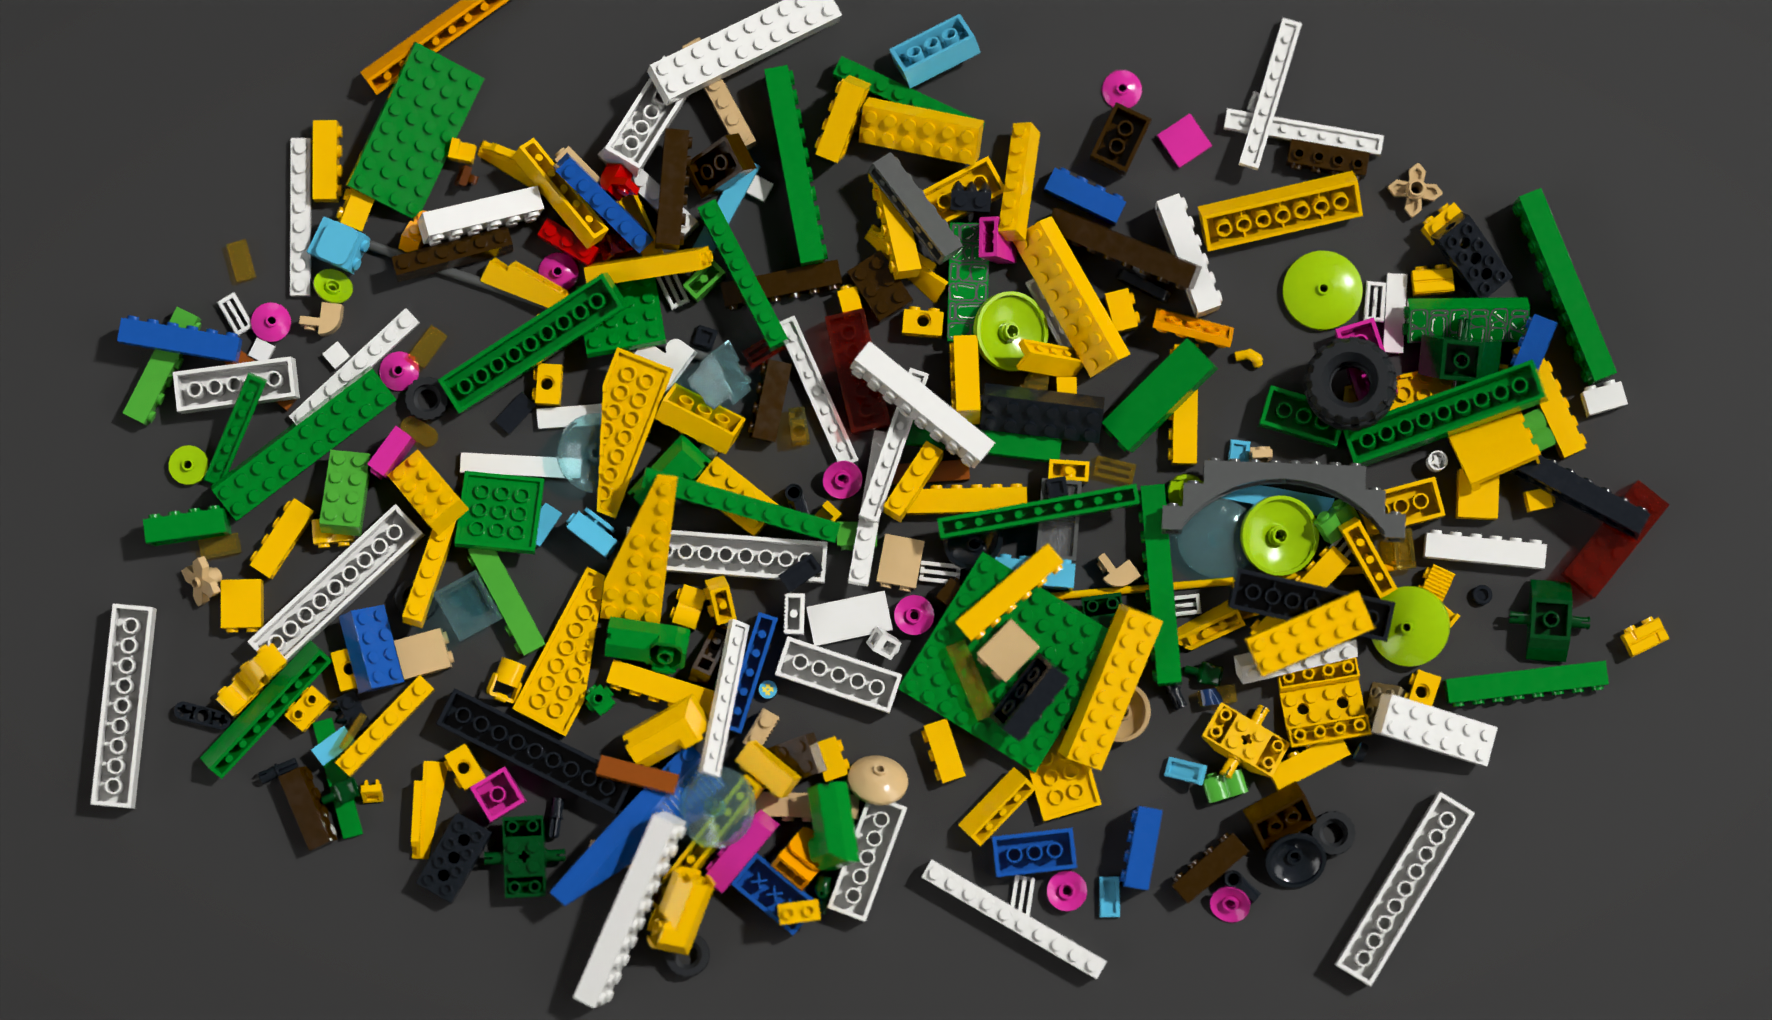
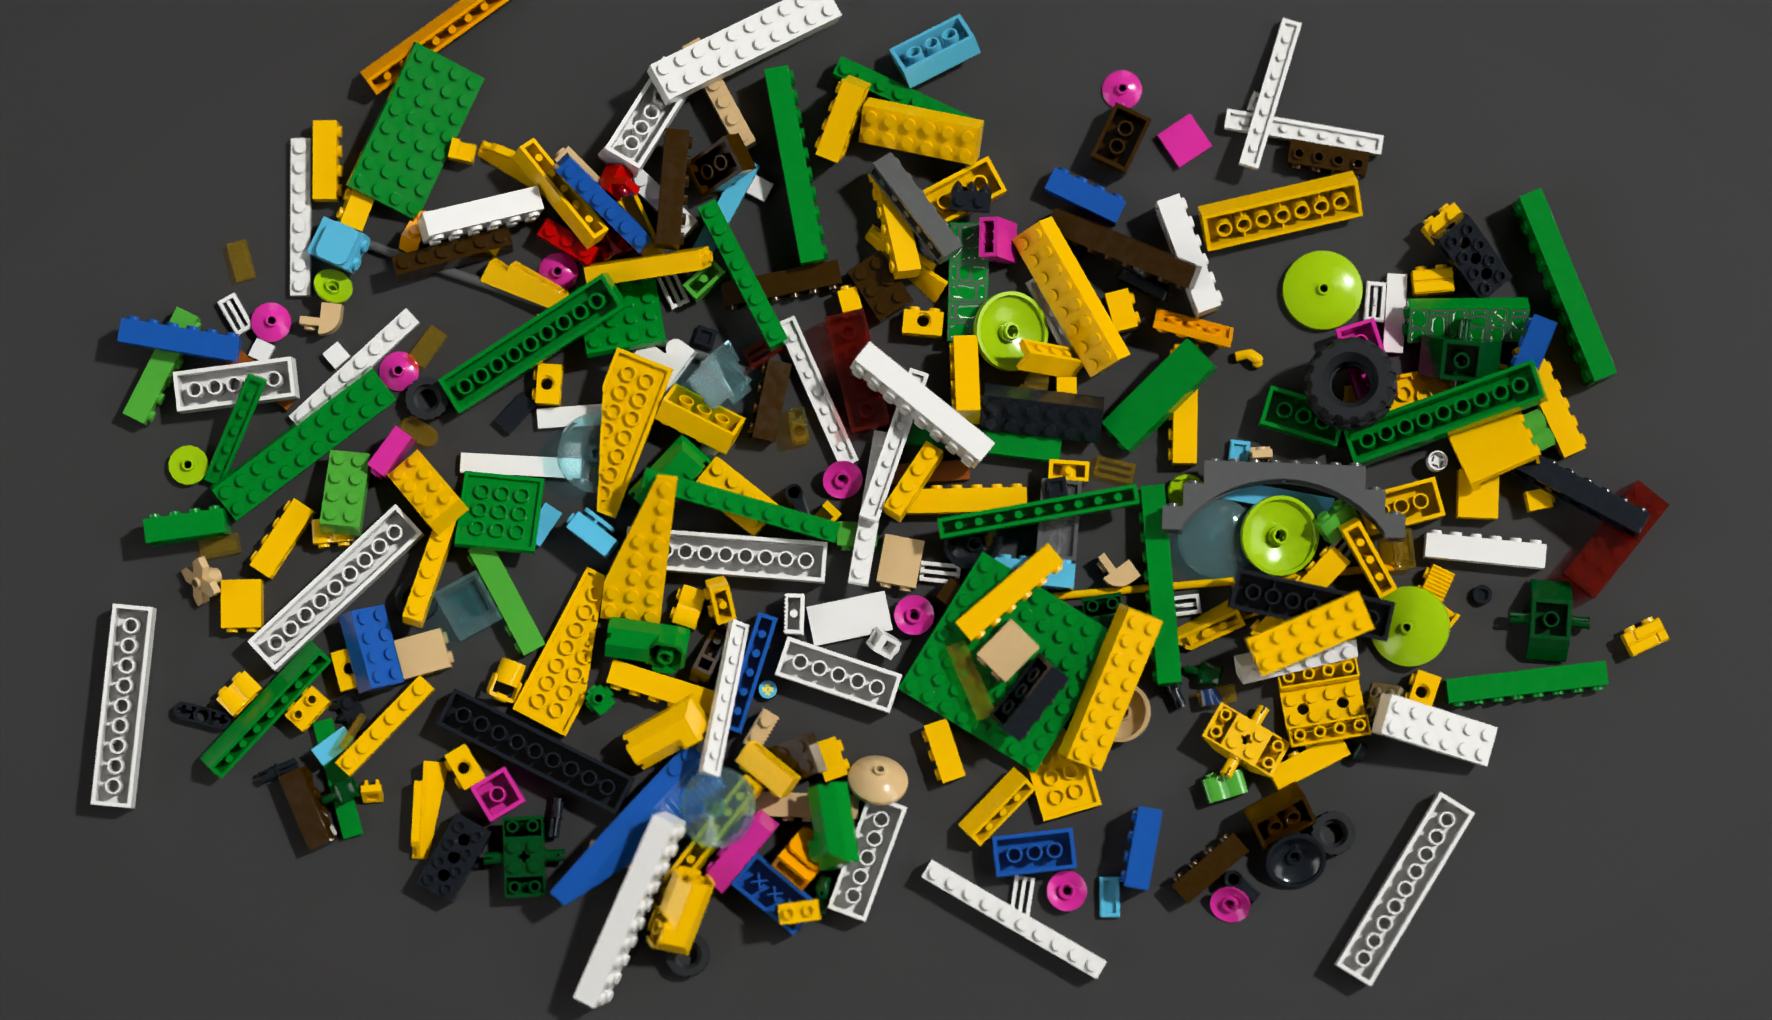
(262, 667): yellow brick -> none
(464, 176): reddish brown tile -> none
(637, 775): dark orange tile -> none
(800, 573): black tile -> none
(1019, 181): yellow brick -> none
(1185, 771): medium azure tile -> none
(1415, 180): tan plant -> none
(1603, 398): white brick -> none

